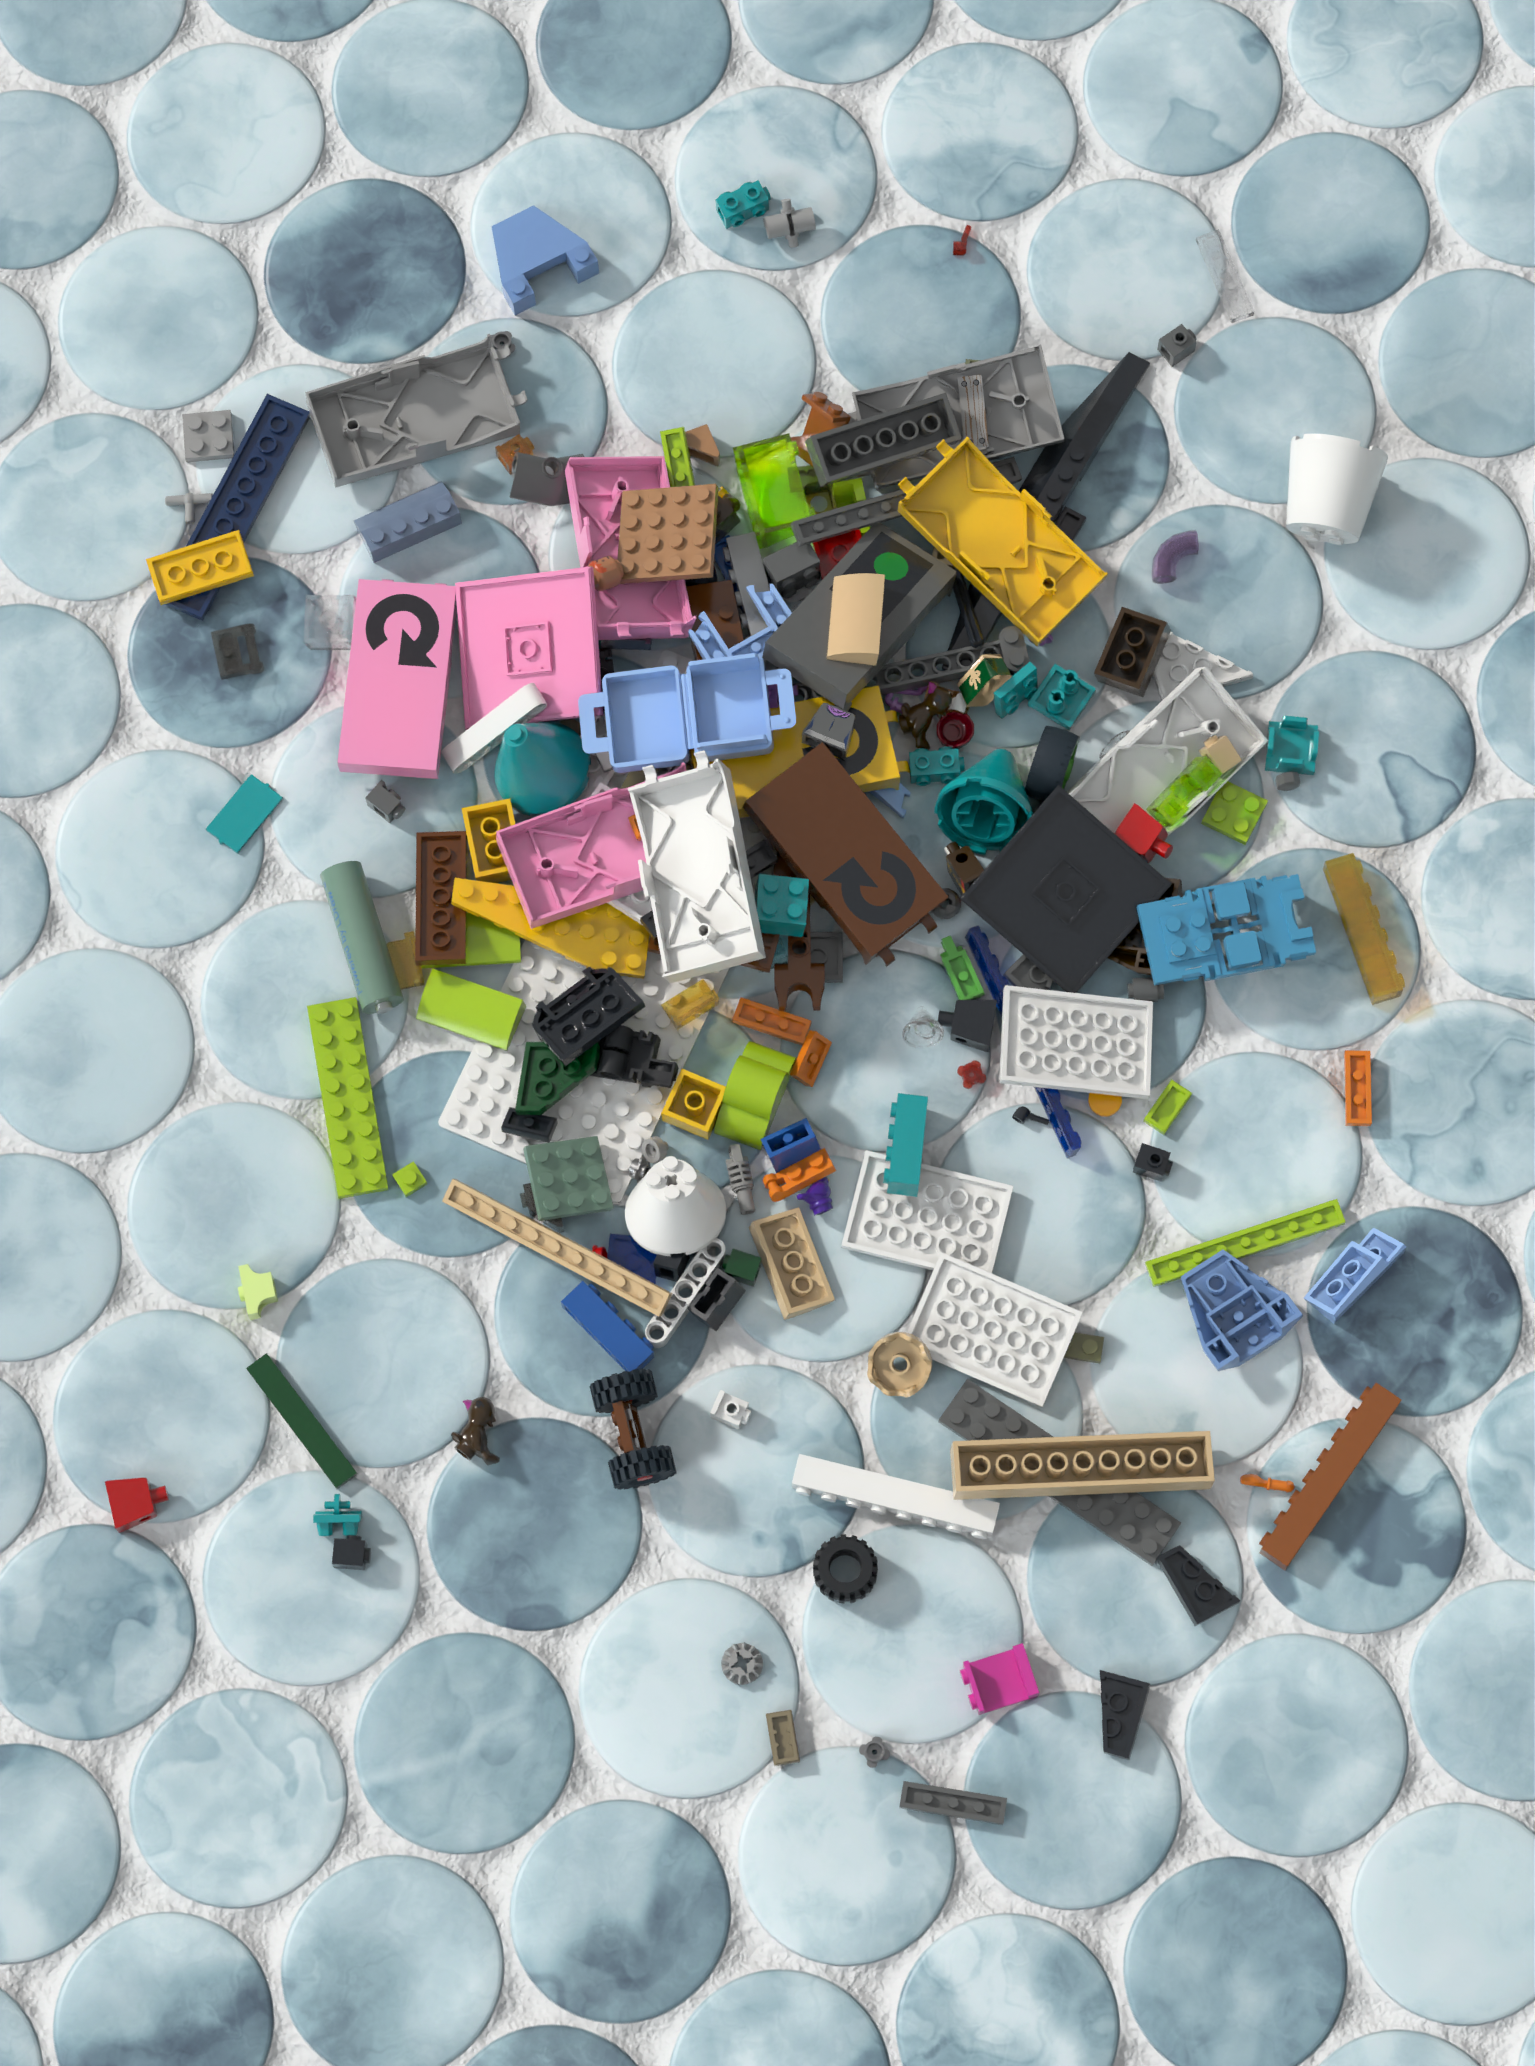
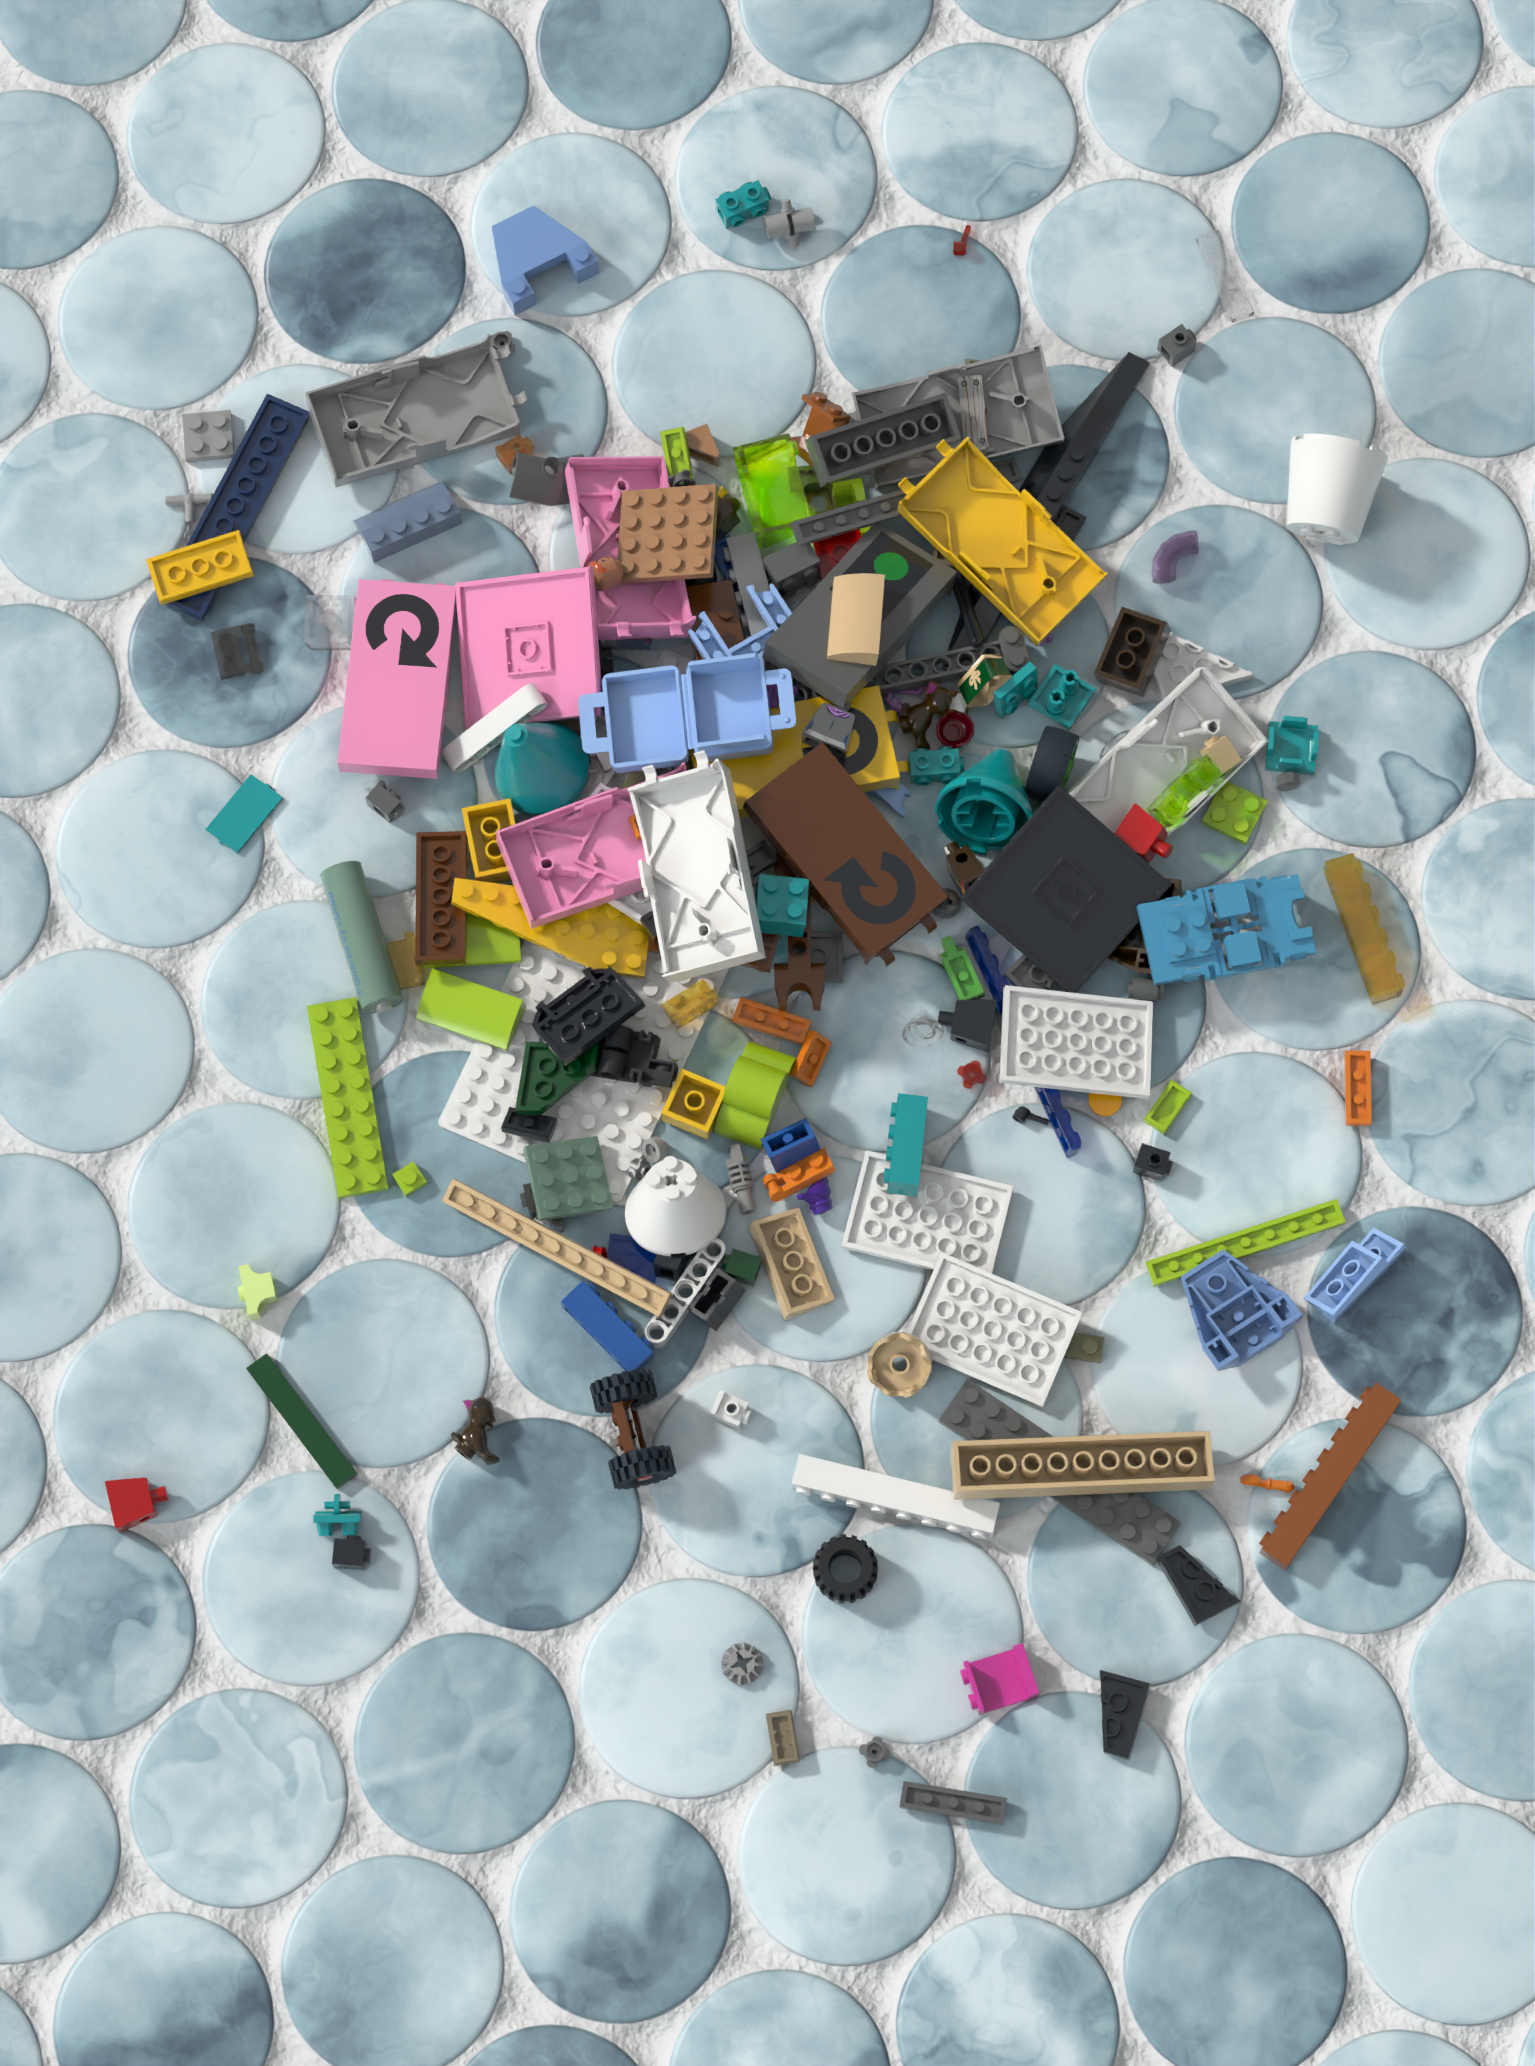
(684, 475): none -> flat silver plate

